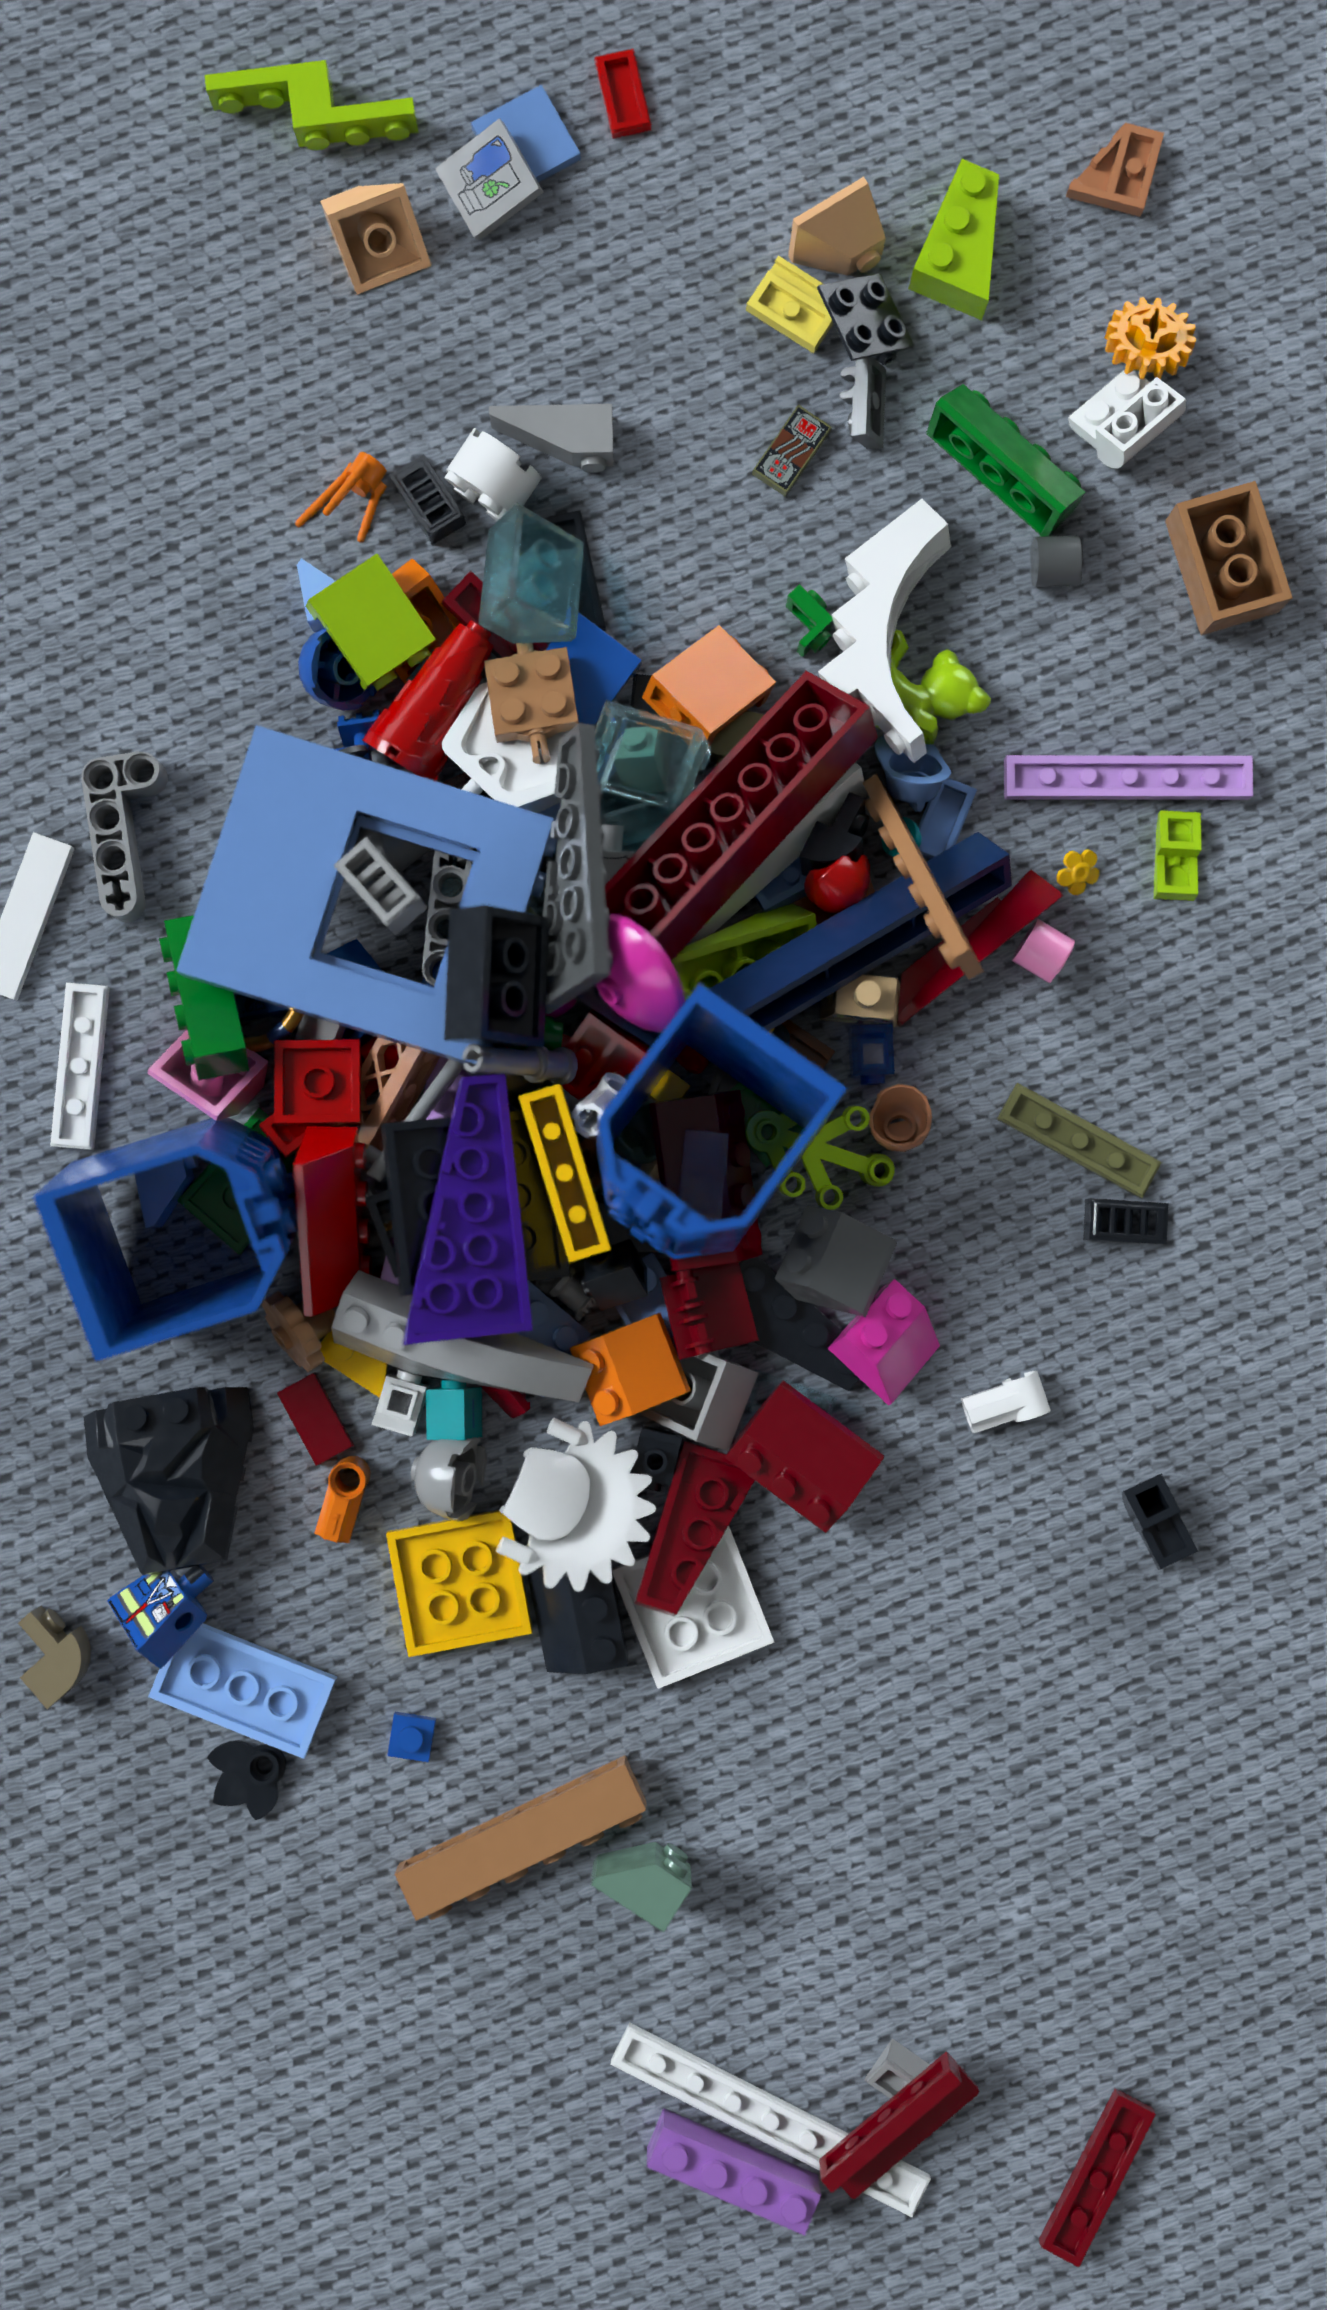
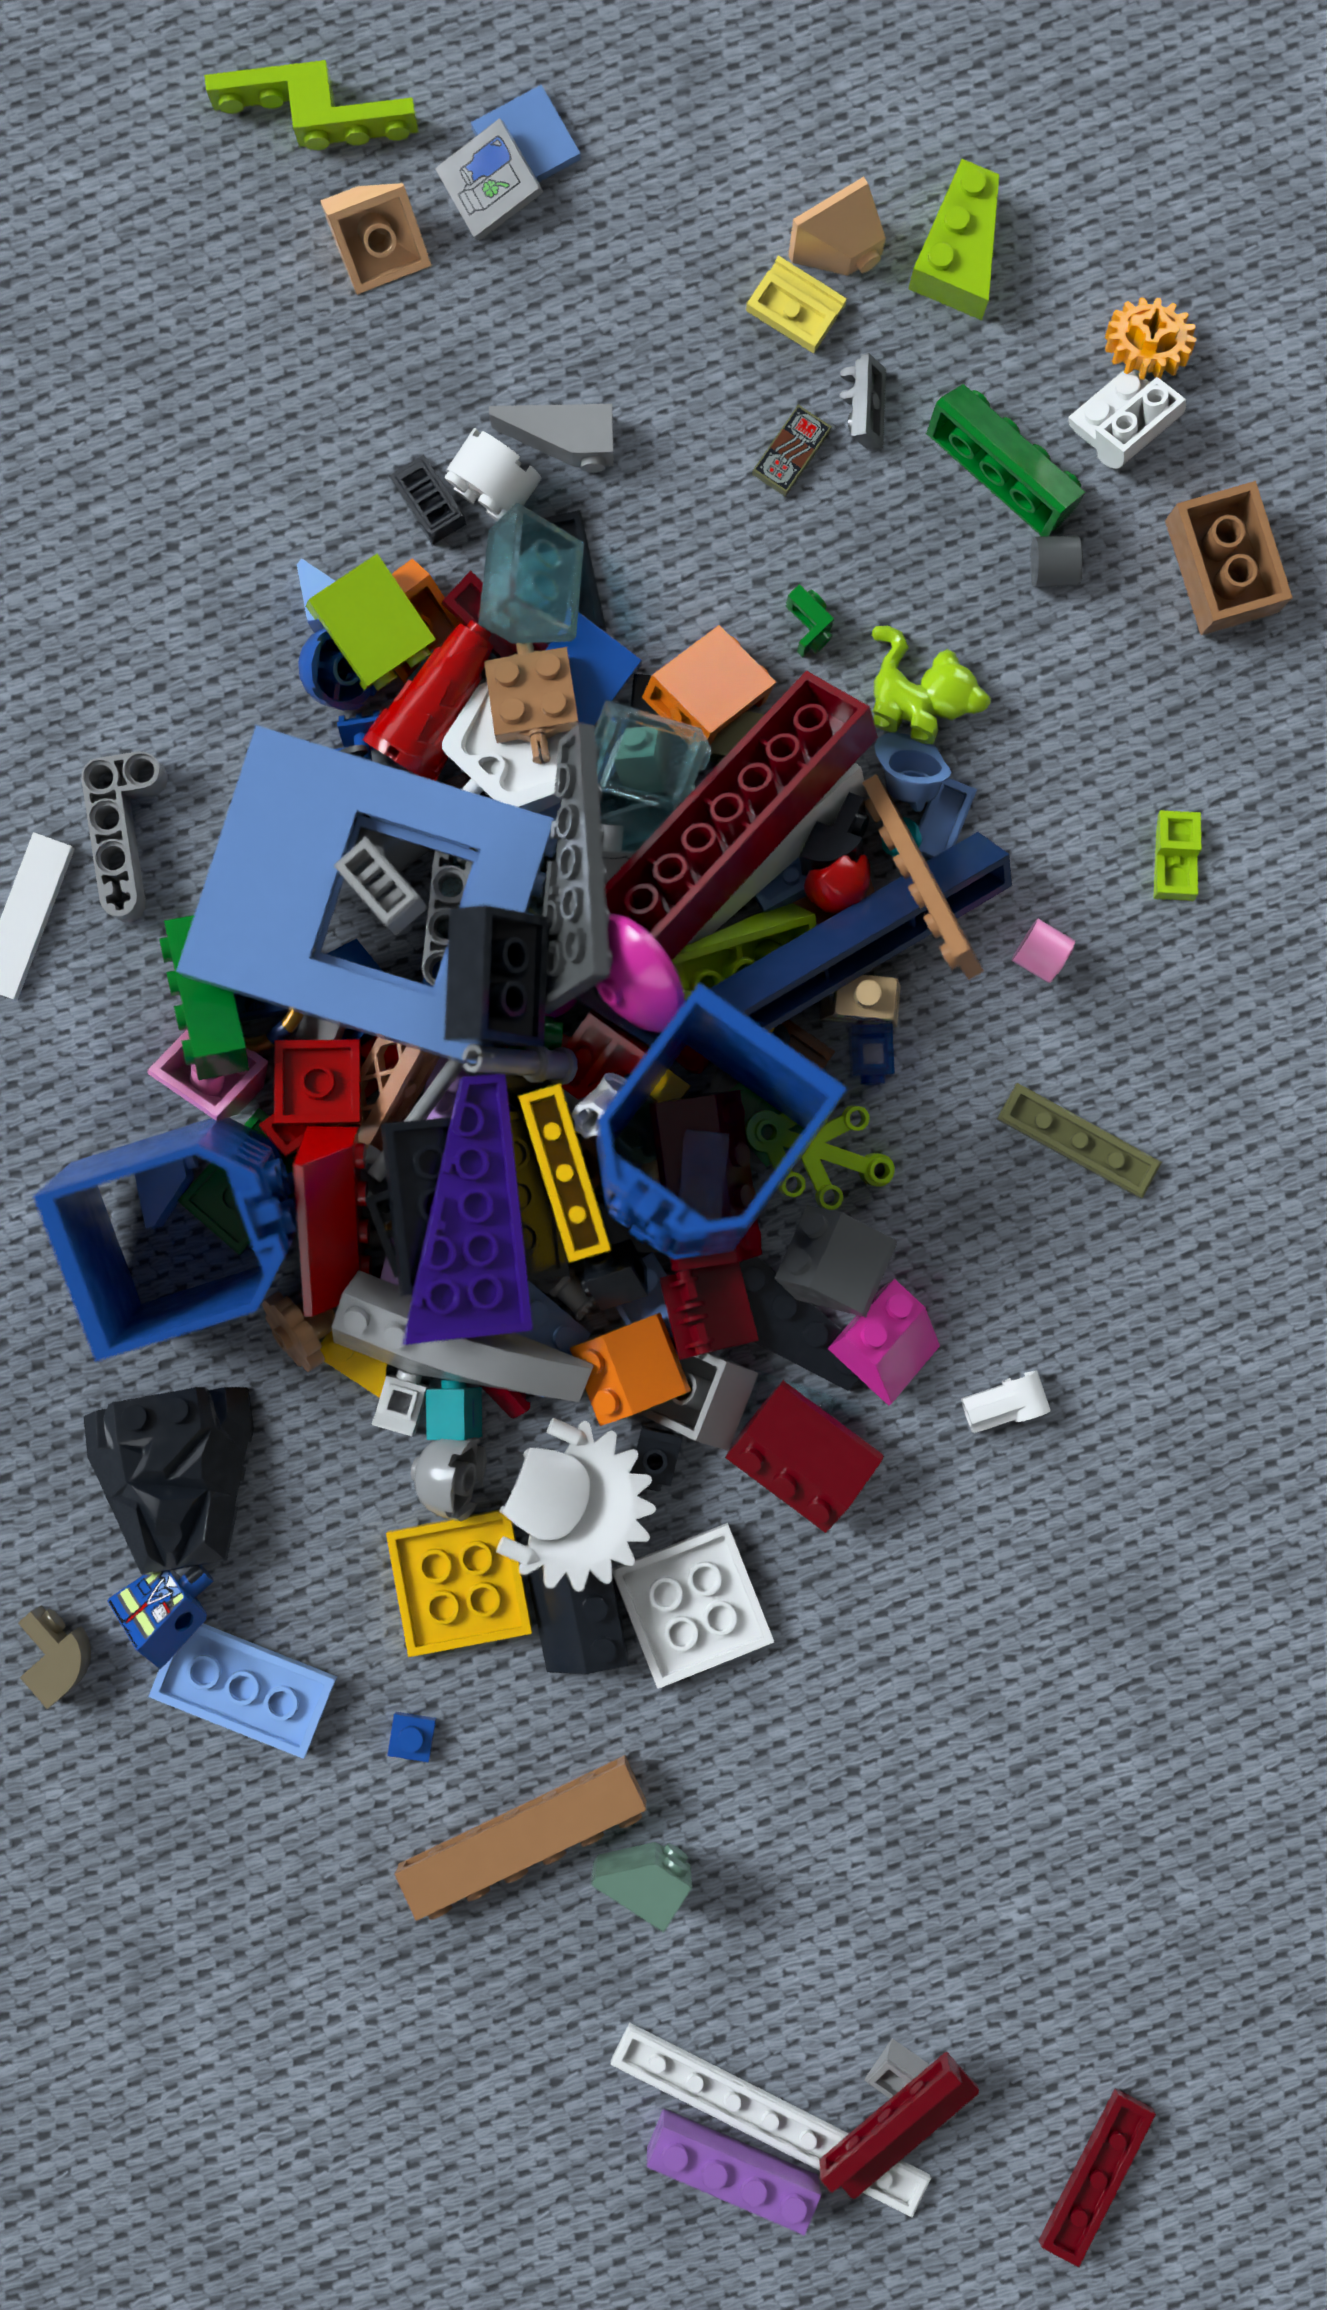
(80, 1066): white tile -> none
(243, 1779): black plate -> none
(315, 1418): dark red tile -> none
(342, 1502): orange piece -> none
(361, 477): orange plant -> none
(623, 93): red tile -> none
(695, 1515): dark red wing -> none
(866, 318): black hinge -> none
(882, 578): white arch -> none
(903, 1103): nougat hair -> none
(985, 934): dark red wedge -> none
(1079, 871): yellow plant -> none
(1093, 1220): black slope -> none
(1120, 171): nougat wing -> none
(1127, 777): lavender plate -> none
(1158, 1521): black brick -> none

